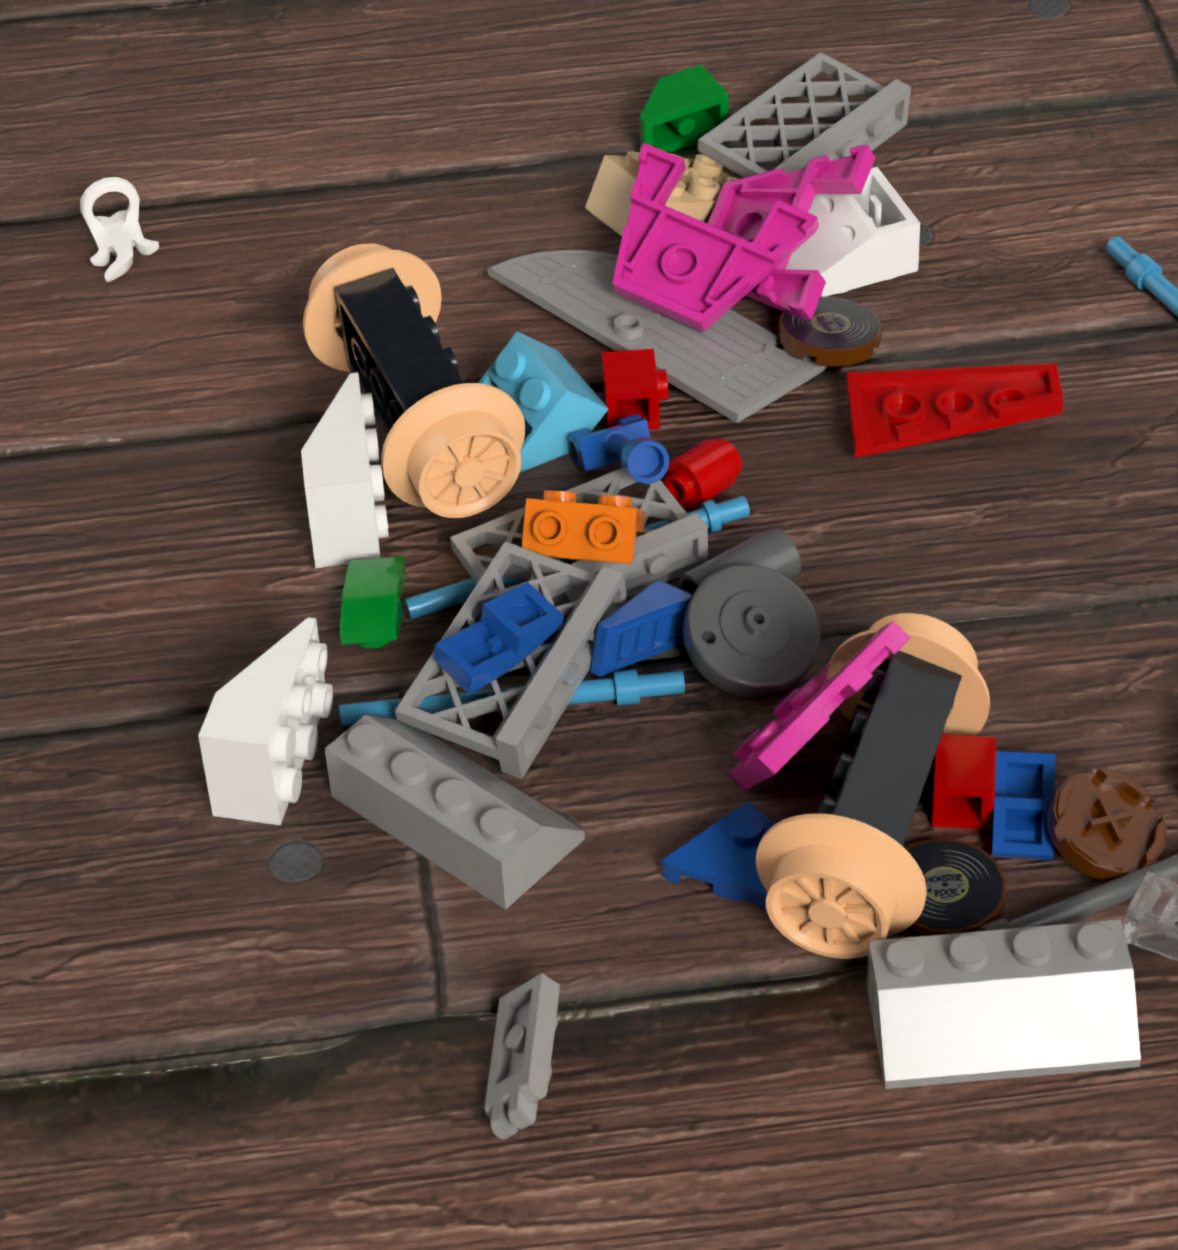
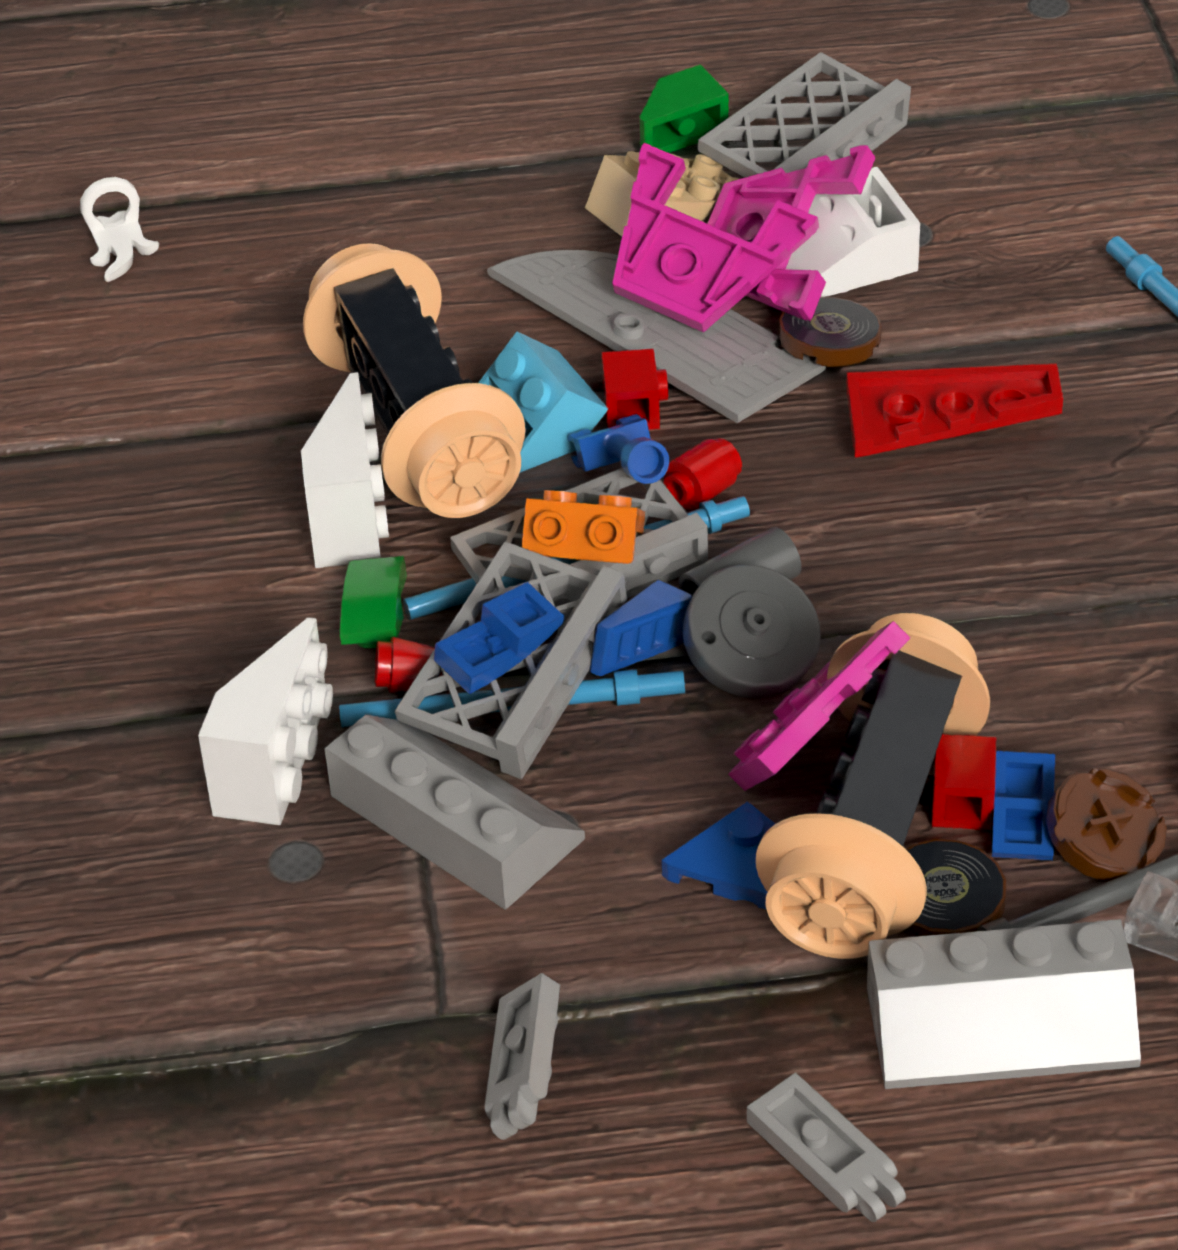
(400, 663): none -> red cone
(826, 1148): none -> light grey hinge

